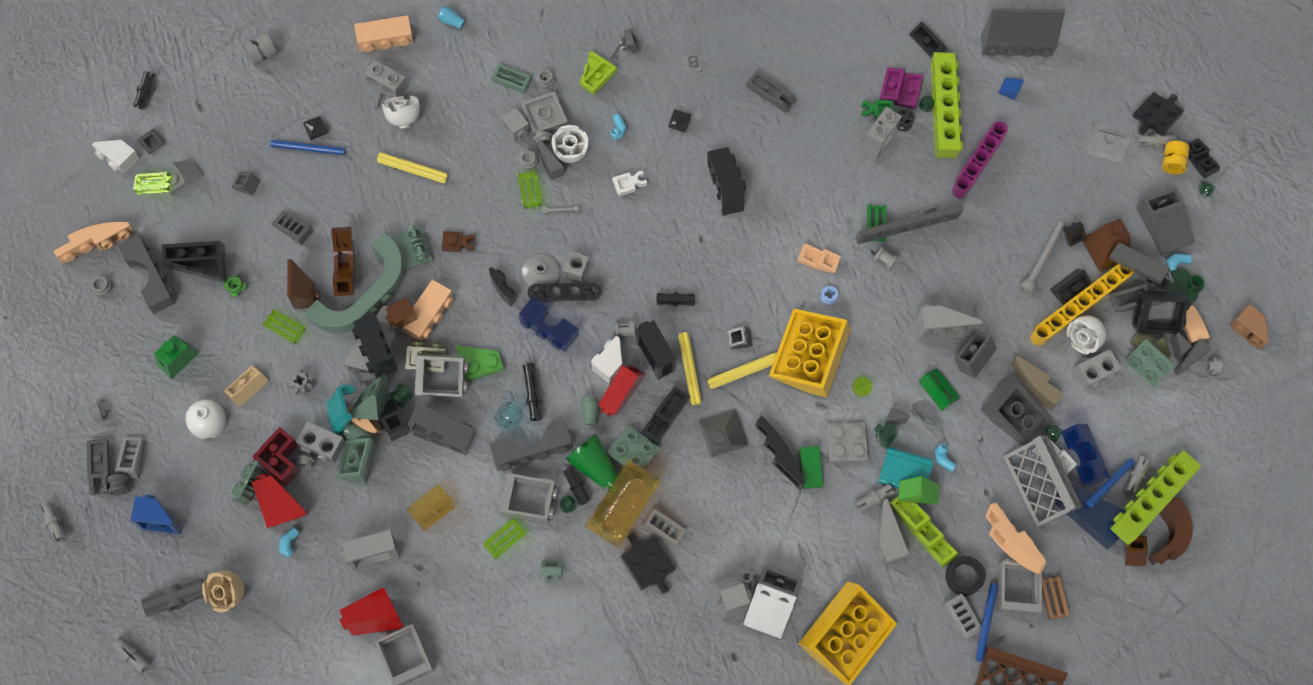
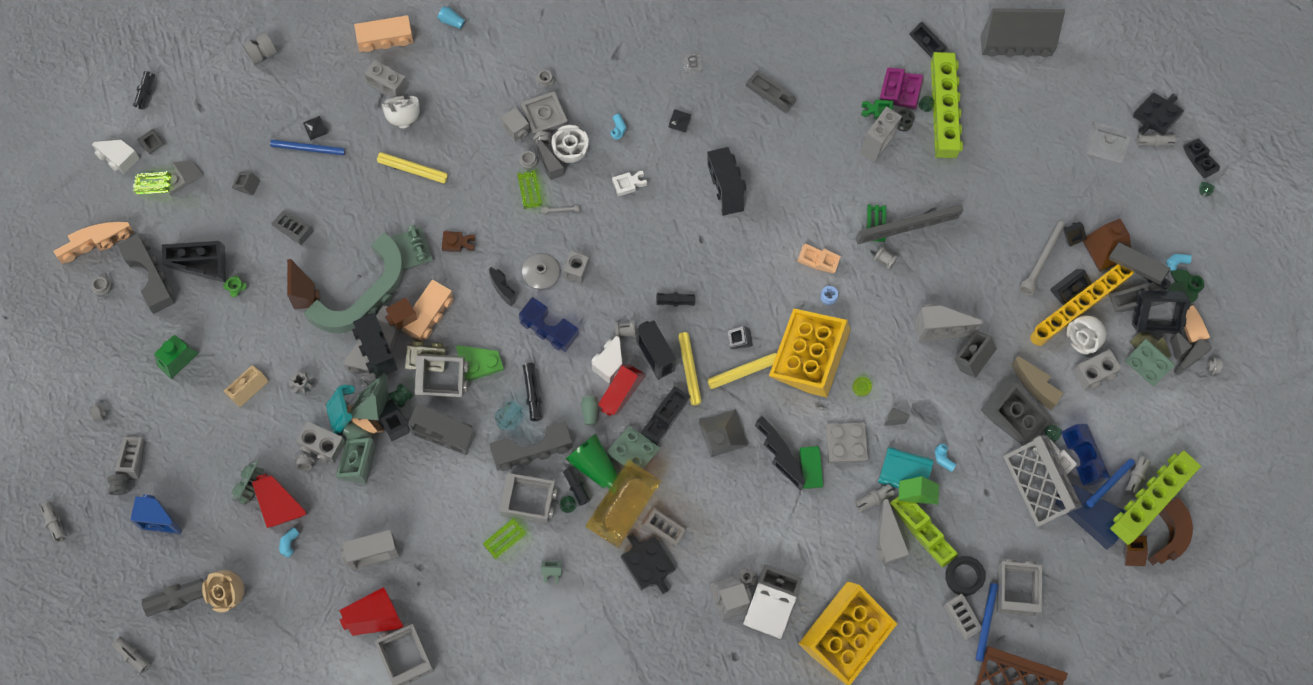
(98, 464): dark grey hinge -> none
(205, 419): white cylinder -> none
(270, 318): clear neon green tile -> none
(273, 456): dark red brick -> none
(344, 261): reddish brown arch -> none
(431, 508): clear yellow hinge -> none
(510, 79): sand green tile -> none
(564, 288): black beam -> none
(596, 73): lime wing -> none
(629, 41): dark grey tile -> none
(886, 434): clear green tile -> none
(939, 389): green slope -> none
(976, 166): magenta beam -> none
(1010, 87): blue slope -> none
(1016, 545): light nougat slope -> none
(1065, 612): medium nougat tile -> none
(1166, 220): dark grey slope -> none
(1175, 157): yellow wheel -> none
(1251, 326): medium nougat slope -> none

